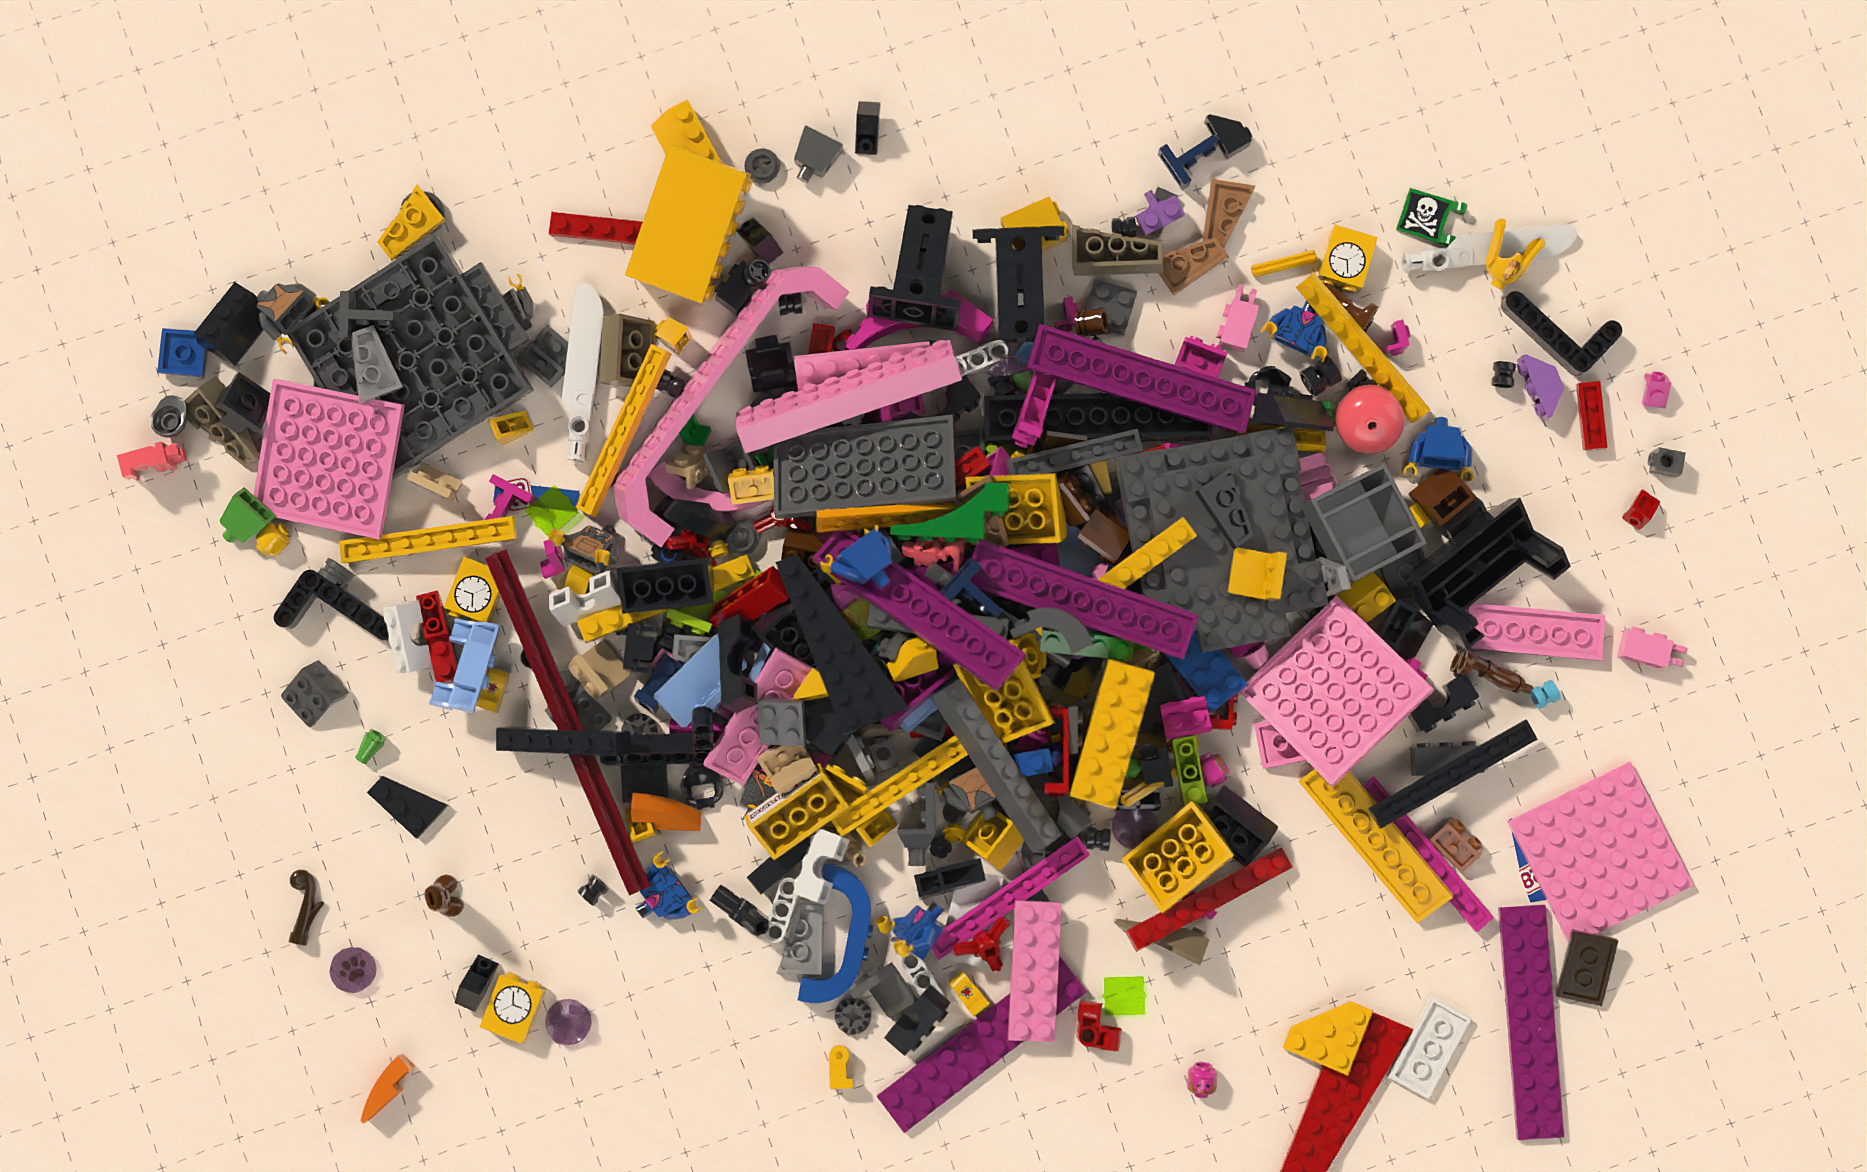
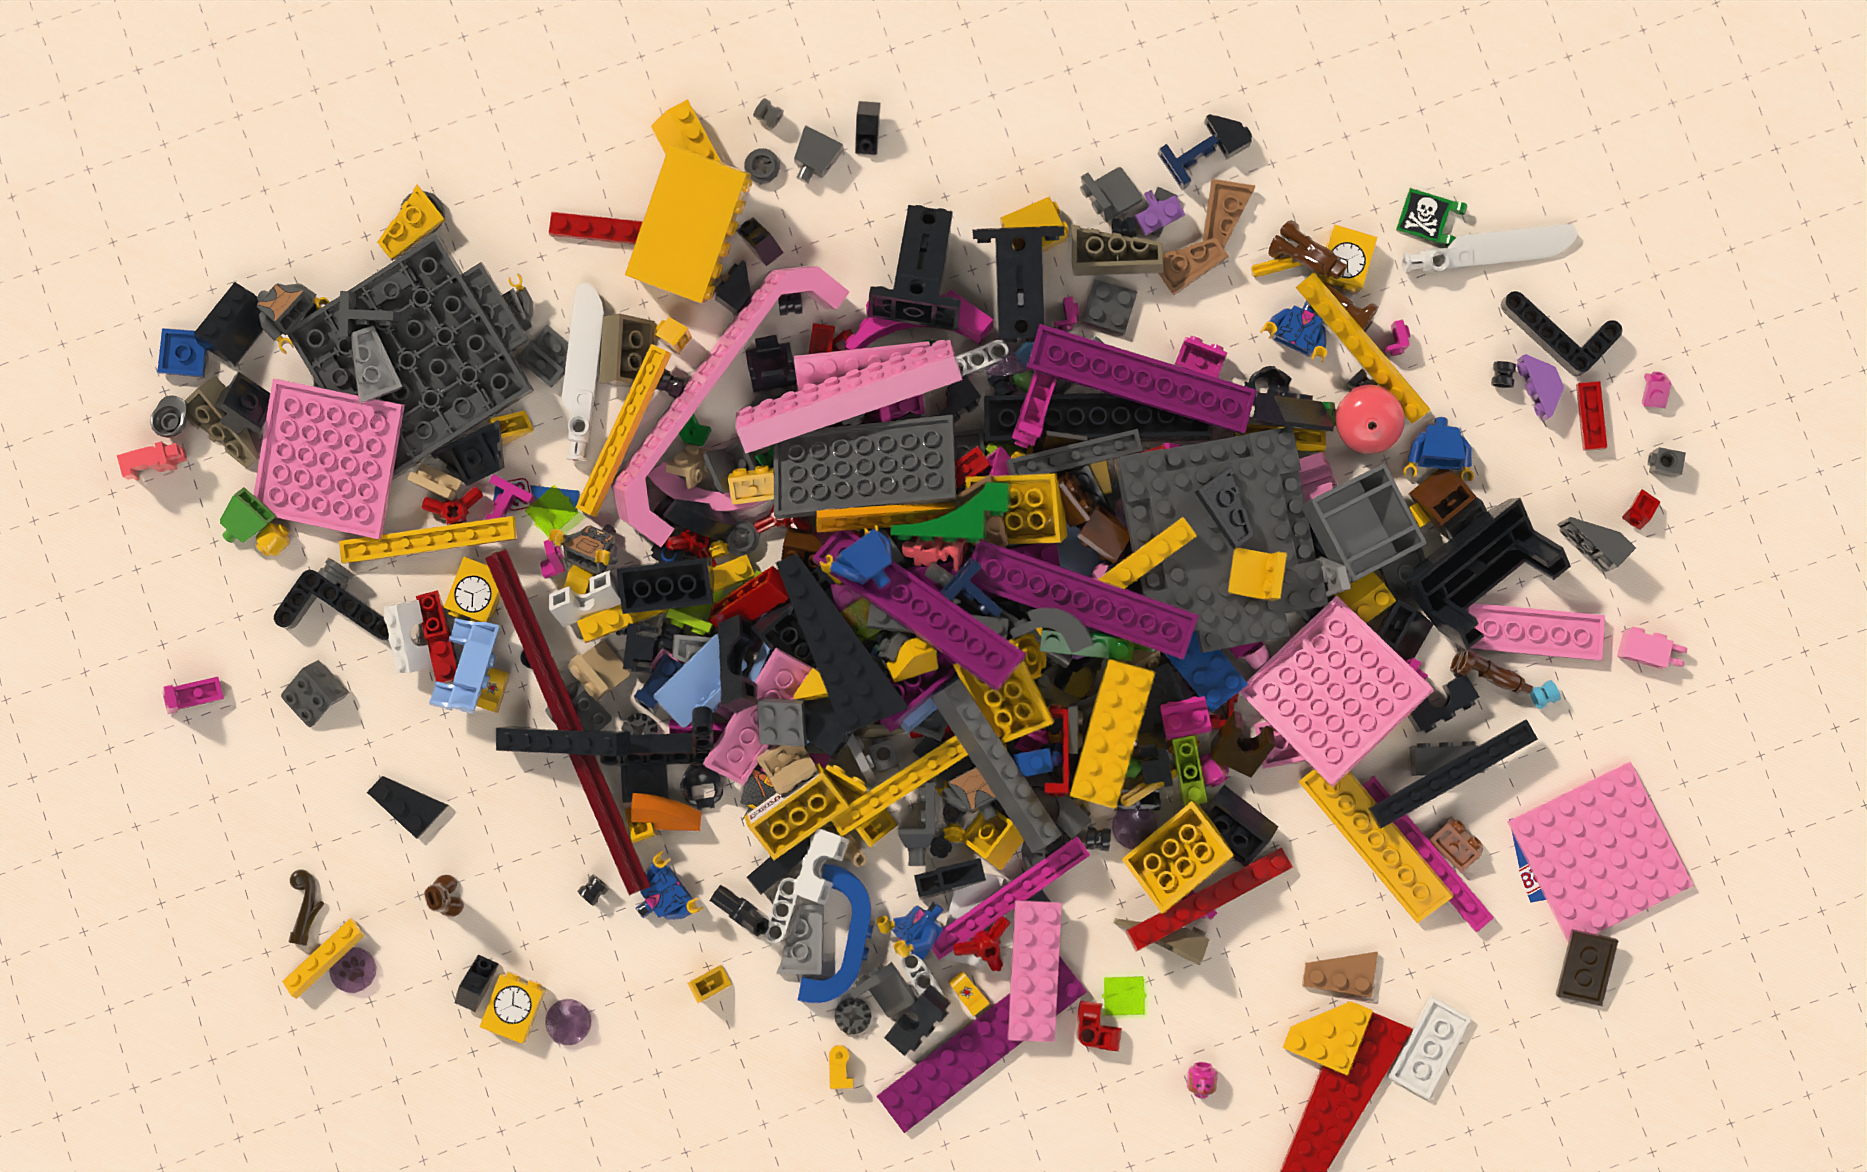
(191, 694): none -> dark pink bracket
(323, 958): none -> yellow plate
(370, 745): bright green cone -> none
(386, 1087): orange slope -> none
(444, 508): none -> red bush
(474, 454): none -> black wing
(709, 983): none -> yellow slope
(760, 270): black wheel -> none
(768, 113): none -> dark grey wheel
(1091, 322): reddish brown piece -> none
(1110, 193): none -> dark grey bracket
(1239, 321): bright pink hinge -> none
(1241, 753): none -> dark brown piece
(1308, 252): none -> reddish brown piece
(1328, 375): black wheel -> none
(1344, 974): none -> medium nougat wing
(1507, 270): yellow piece -> none
(1531, 1022): magenta plate -> none
(1603, 545): none -> dark grey slope

